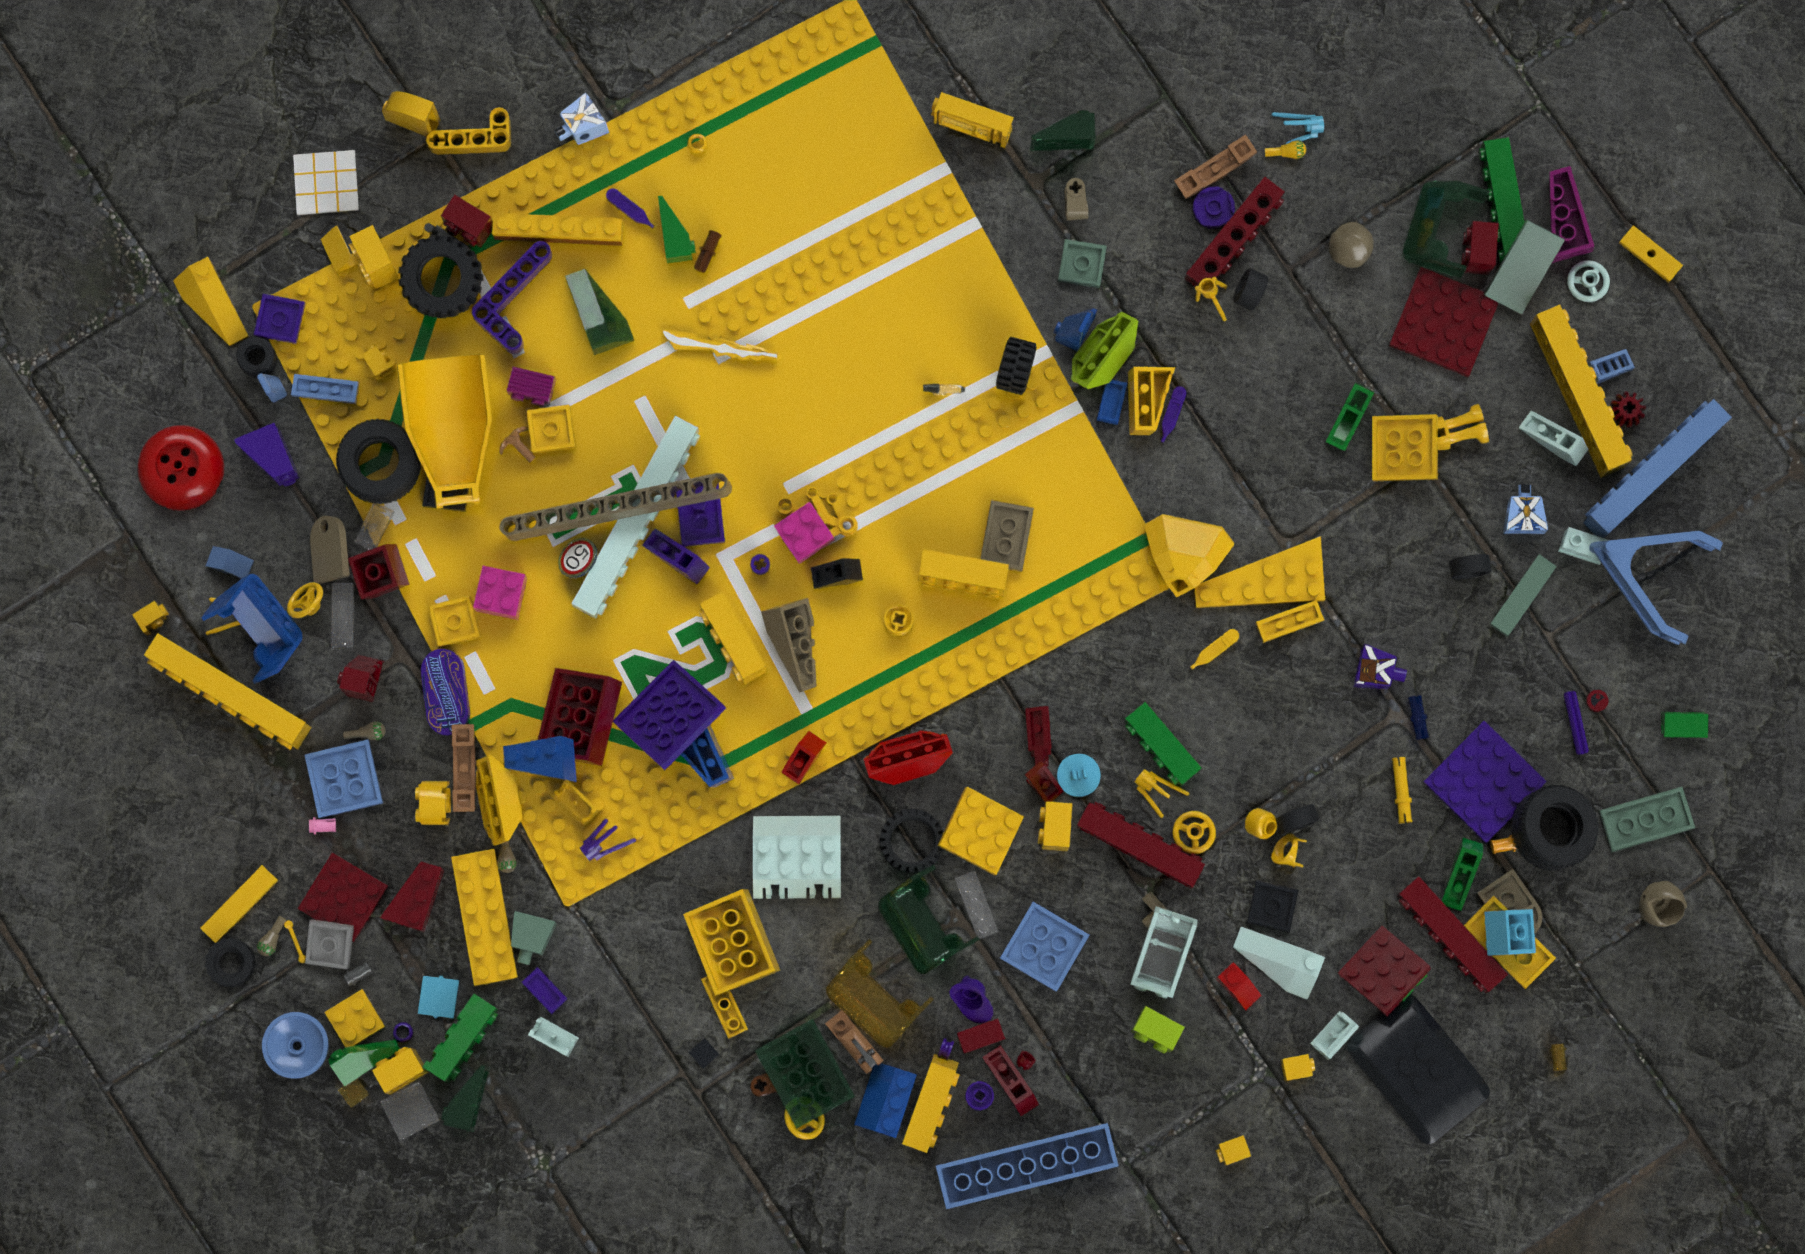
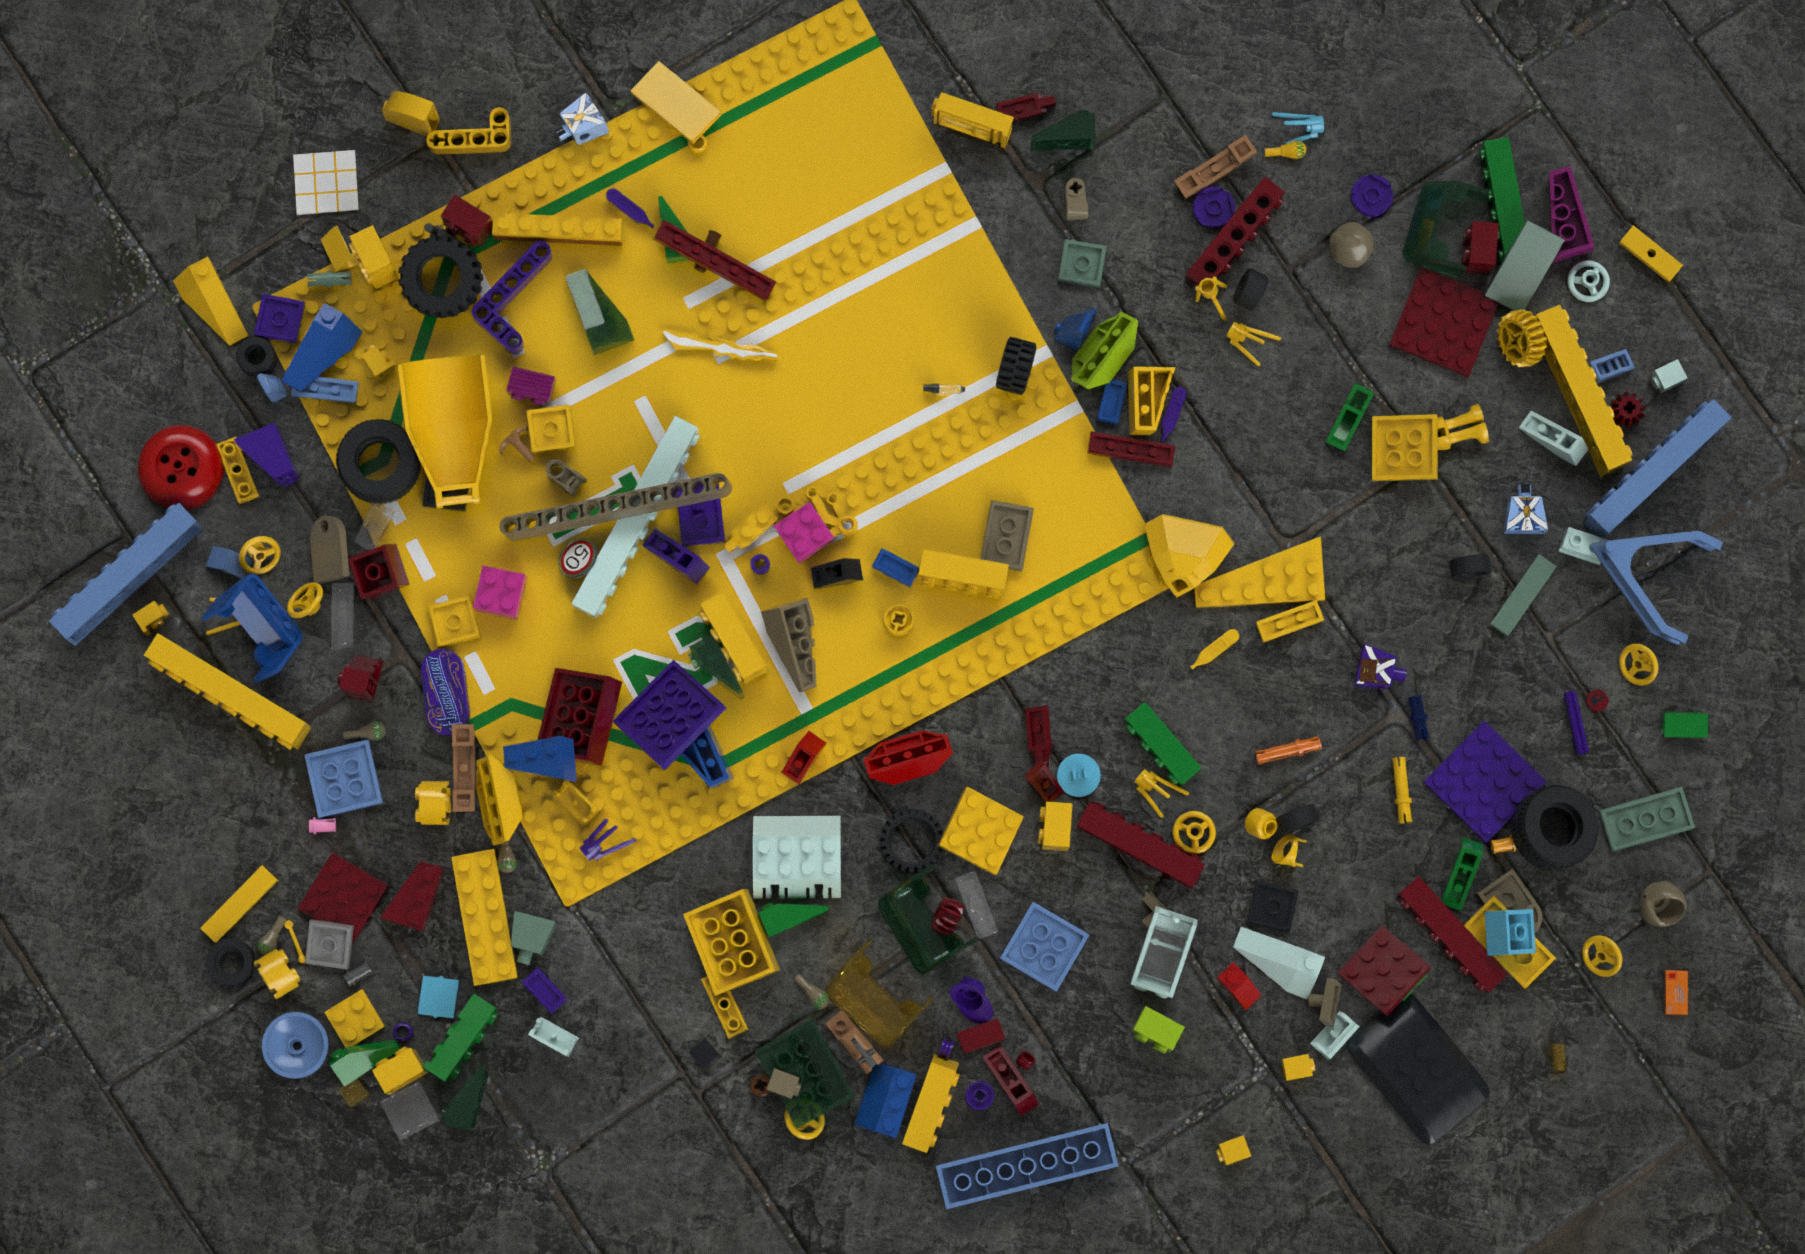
(125, 574): none -> medium blue brick
(241, 482): none -> yellow tile
(258, 553): none -> yellow piece
(276, 973): none -> yellow brick
(325, 342): none -> blue wedge
(329, 279): none -> sand green pin
(566, 477): none -> dark tan piece
(676, 102): none -> yellow tile
(713, 664): none -> clear green slope
(714, 260): none -> dark red tile
(751, 528): none -> yellow hinge
(784, 1084): none -> dark tan brick
(786, 916): none -> green slope
(816, 996): none -> dark tan piece
(895, 567): none -> blue tile
(947, 916): none -> dark red gear
(1026, 106): none -> dark red hinge
(1131, 449): none -> dark red tile
(1239, 332): none -> yellow plant
(1295, 748): none -> orange pin
(1327, 1002): none -> dark tan tile
(1371, 195): none -> dark purple tile
(1521, 338): none -> yellow gear
(1605, 953): none -> yellow piece
(1647, 659): none -> yellow piece
(1668, 376): none -> light aqua brick
(1675, 992): none -> orange tile

